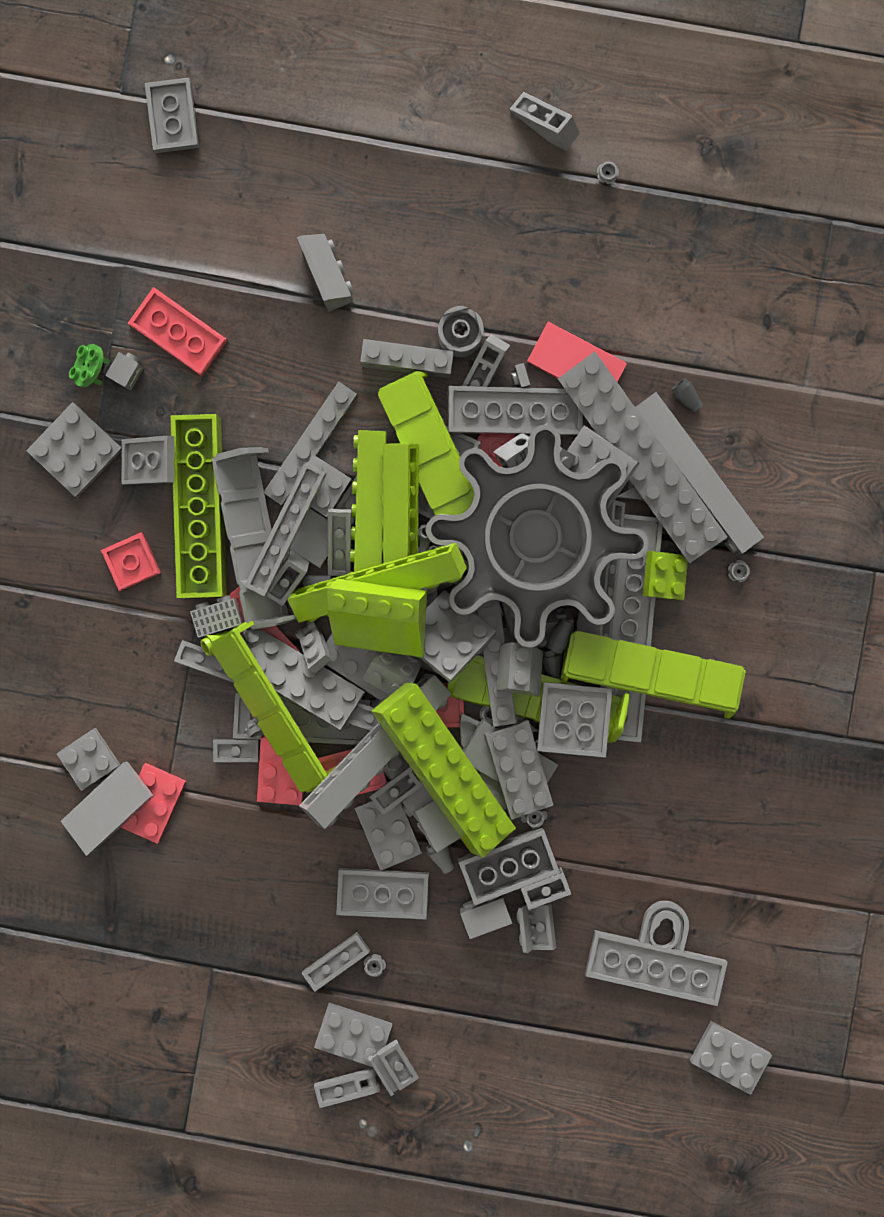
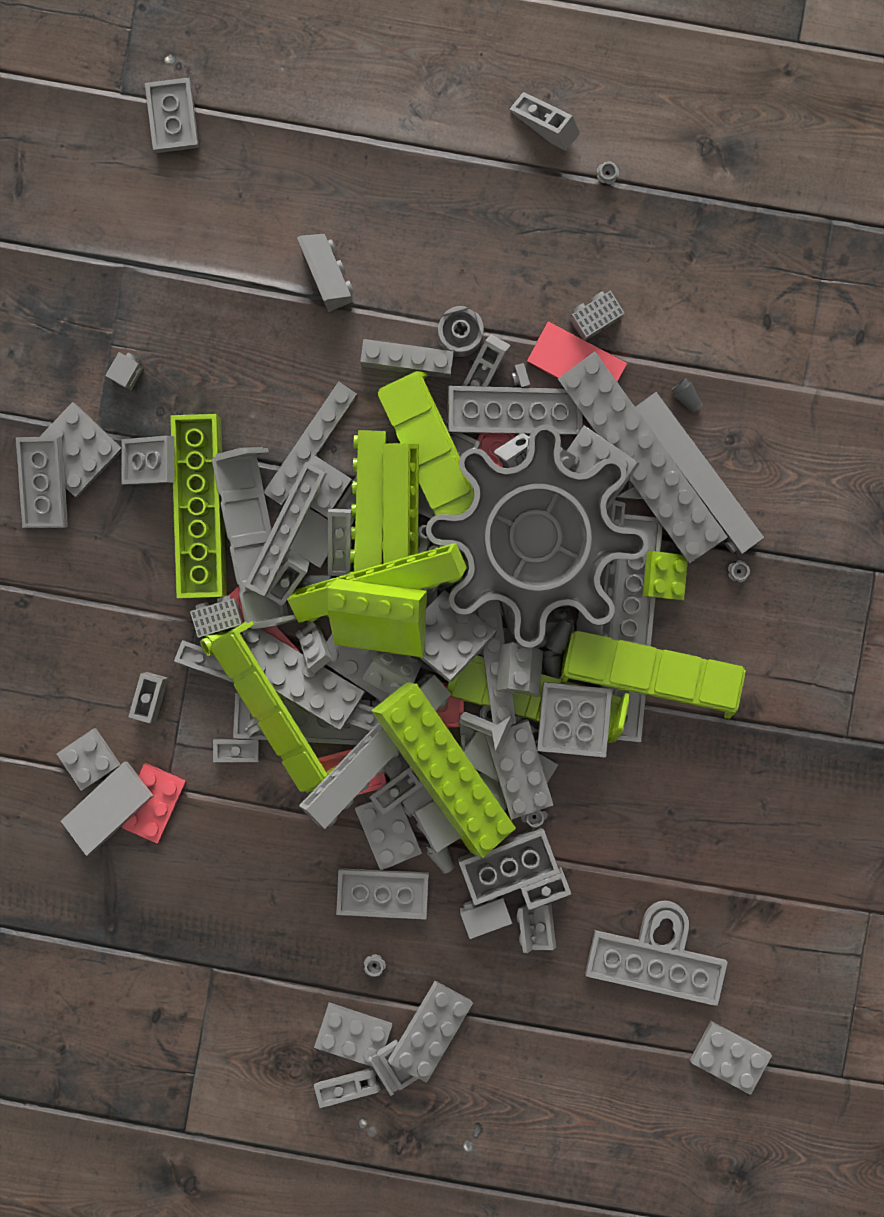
(41, 482): none -> light grey tile
(88, 365): bright green plate -> none
(131, 561): coral tile -> none
(148, 697): none -> light grey brick
(177, 331): coral tile -> none
(273, 779): coral plate -> none
(335, 961): light grey plate -> none
(430, 1031): none -> light grey plate
(498, 732): none -> light grey piece
(597, 315): none -> light grey brick

